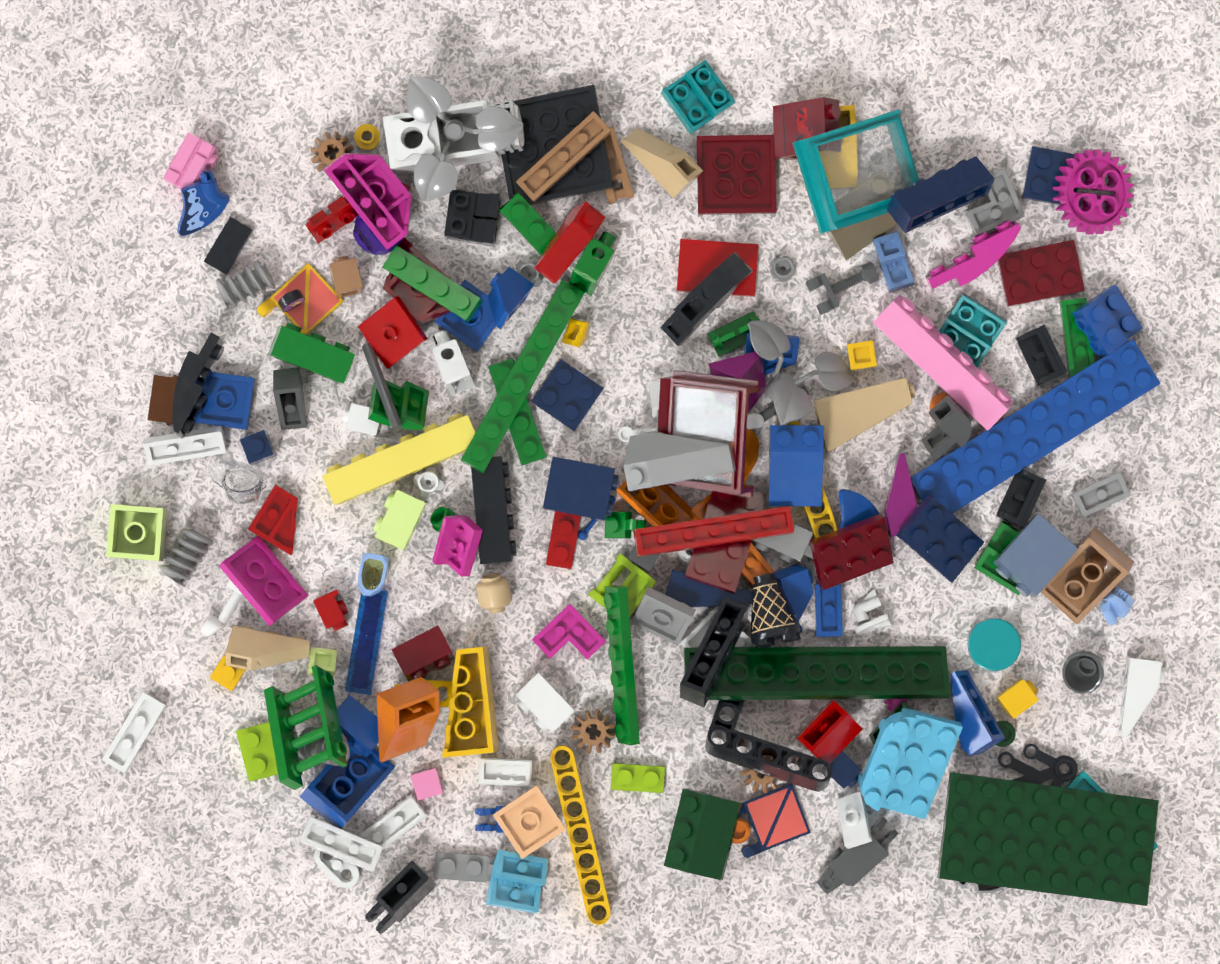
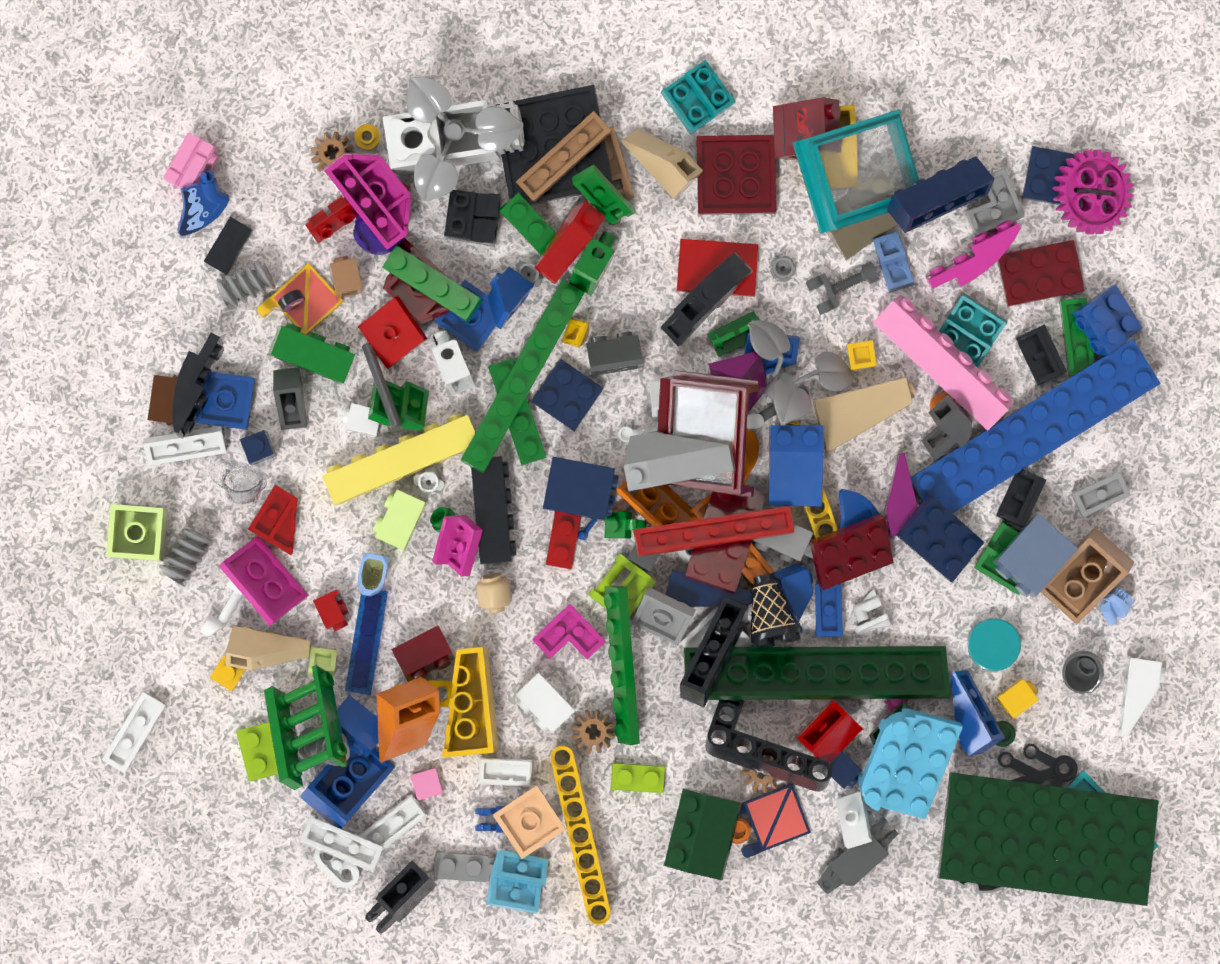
(603, 195): none -> green plate
(614, 354): none -> dark grey slope

